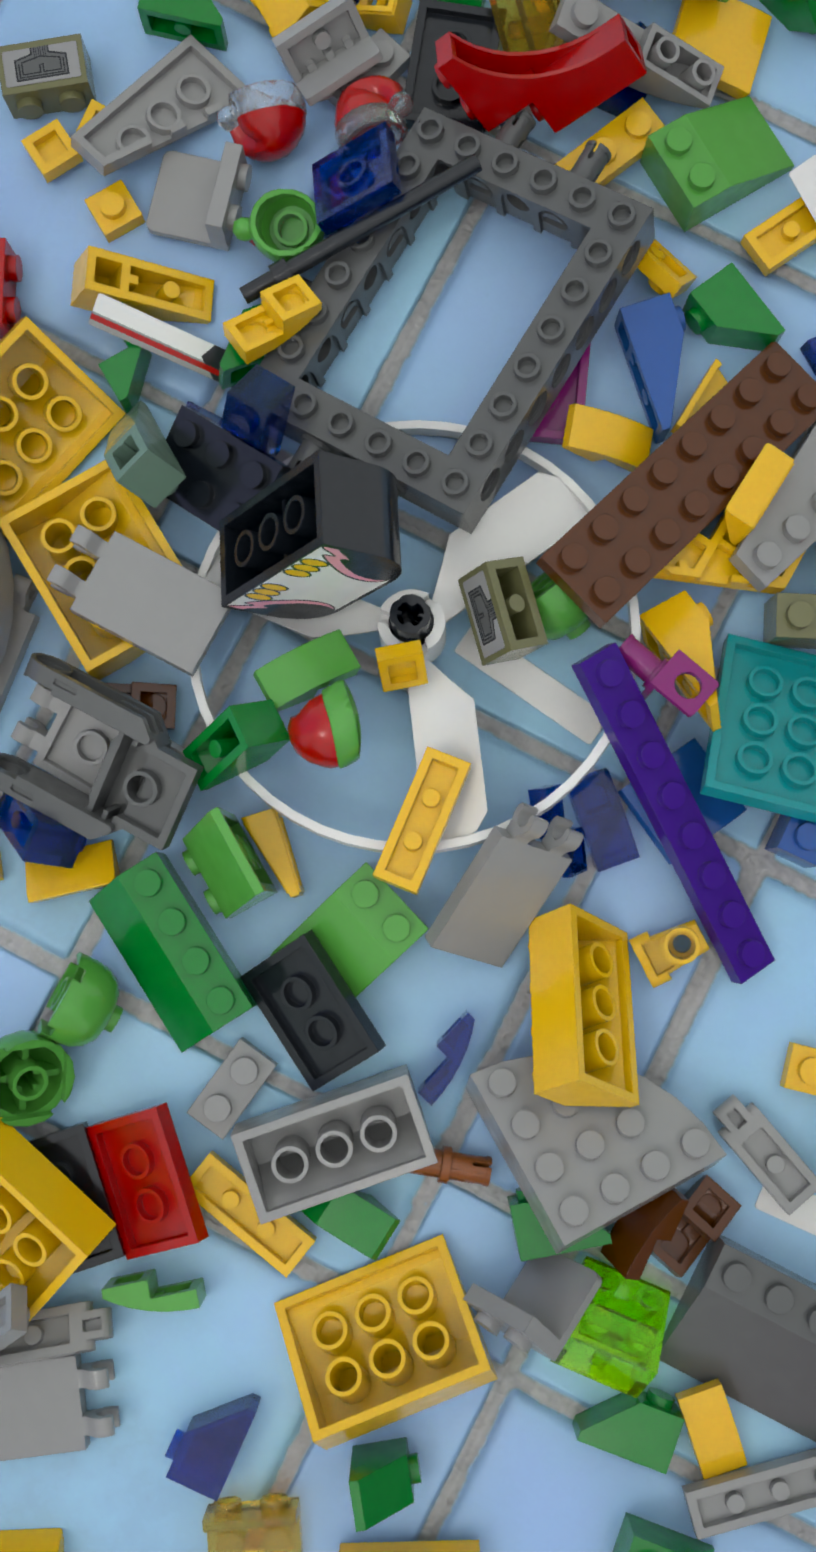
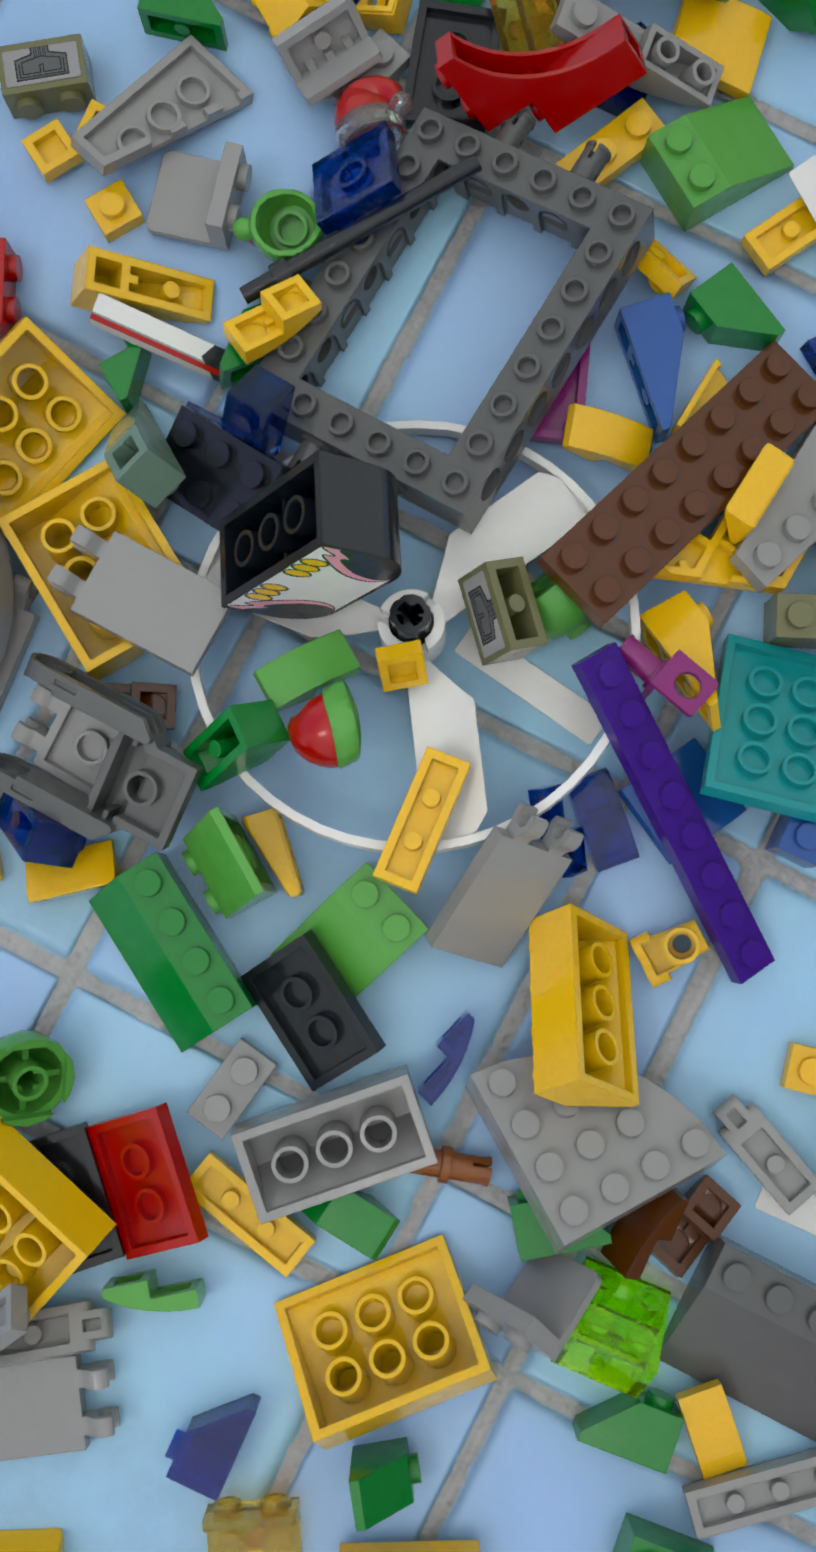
(82, 1004): bright green cylinder -> none
(265, 119): piece -> none

